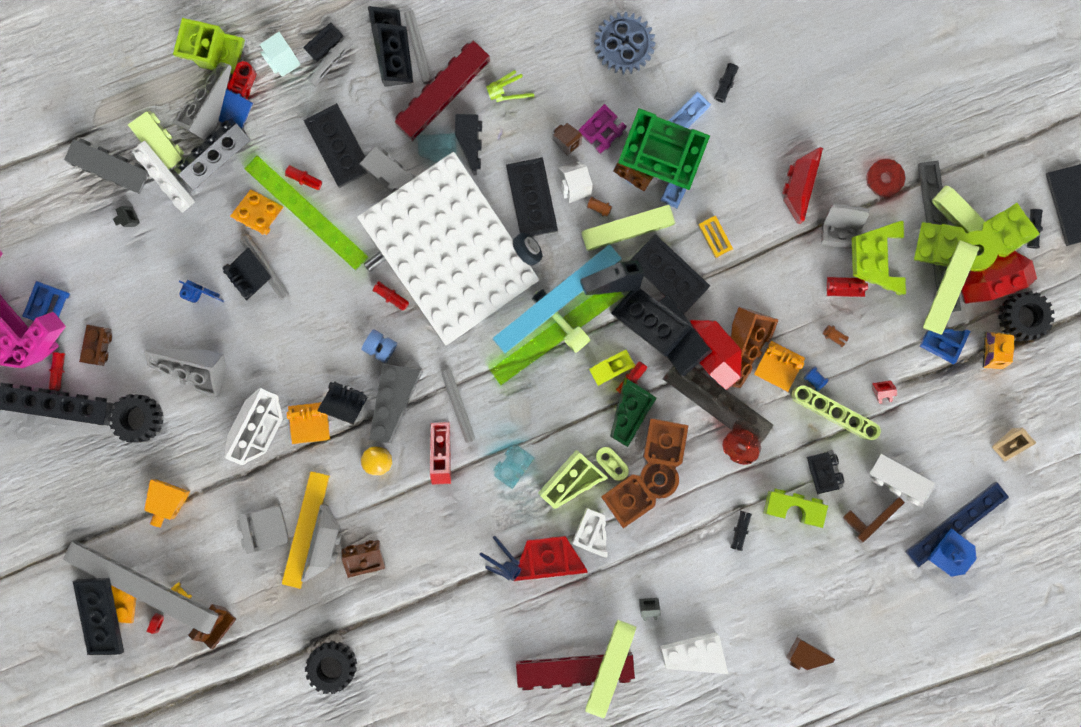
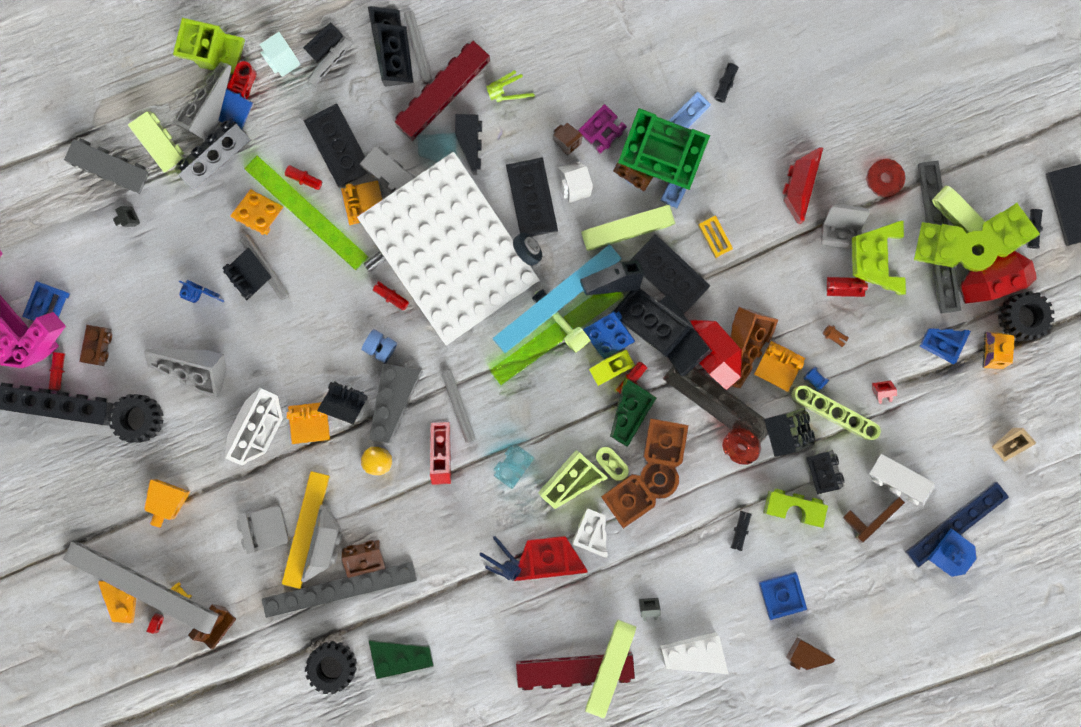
(98, 616): black tile -> none
(163, 176): white plate -> none
(338, 589): none -> dark grey plate
(360, 199): none -> light orange hinge
(397, 658): none -> dark green wing
(599, 206): dark orange pin -> none
(609, 335): none -> blue hinge
(634, 28): sand blue gear -> none
(782, 595): none -> blue tile
(790, 432): none -> black slope
(950, 287): yellowish green beam -> none

